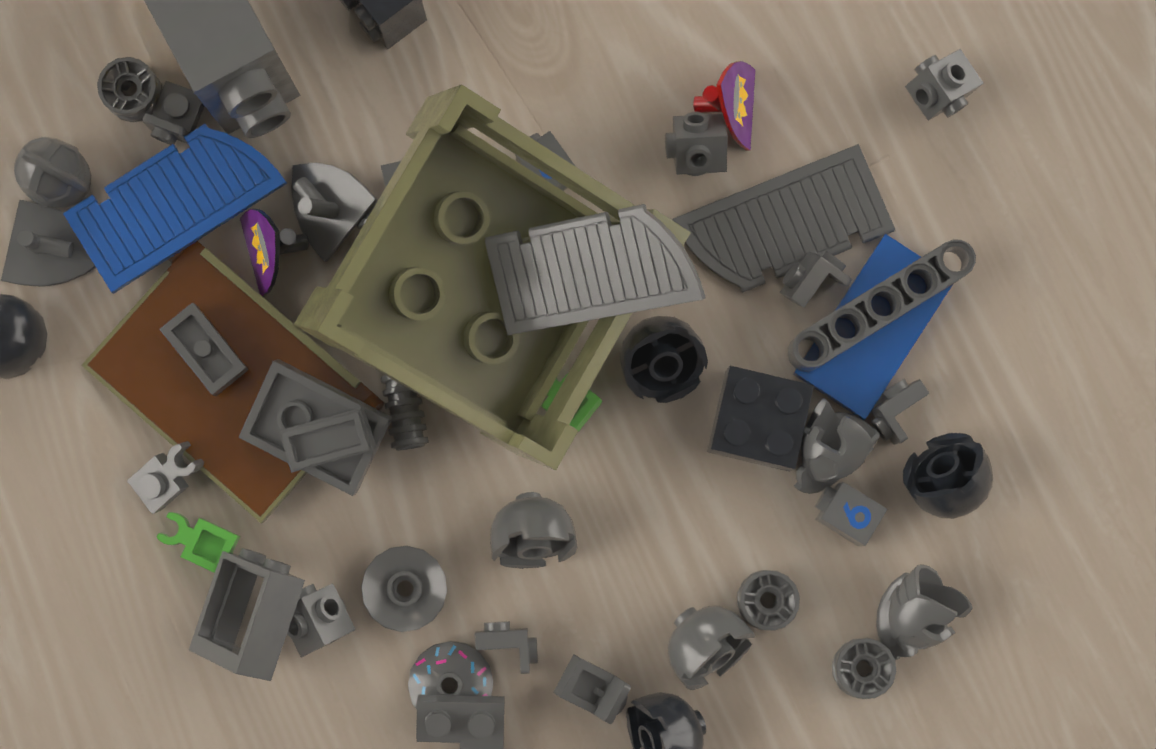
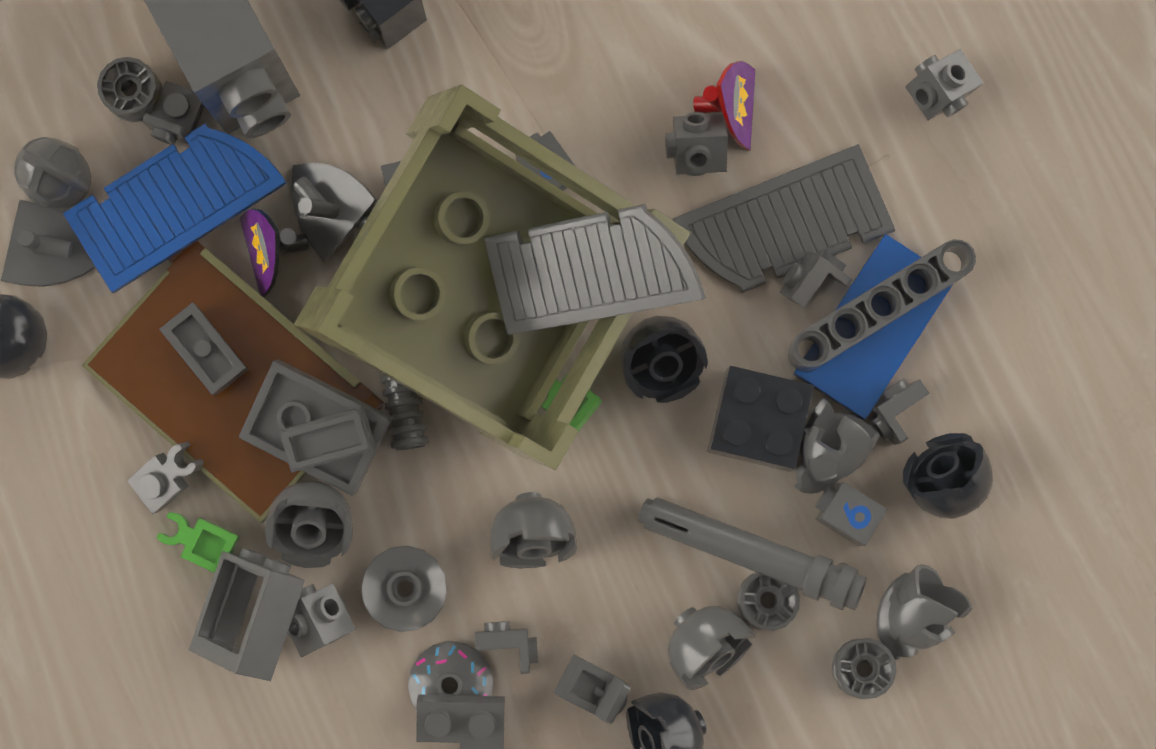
(309, 524): none -> dark grey cylinder
(811, 574): none -> dark grey cylinder

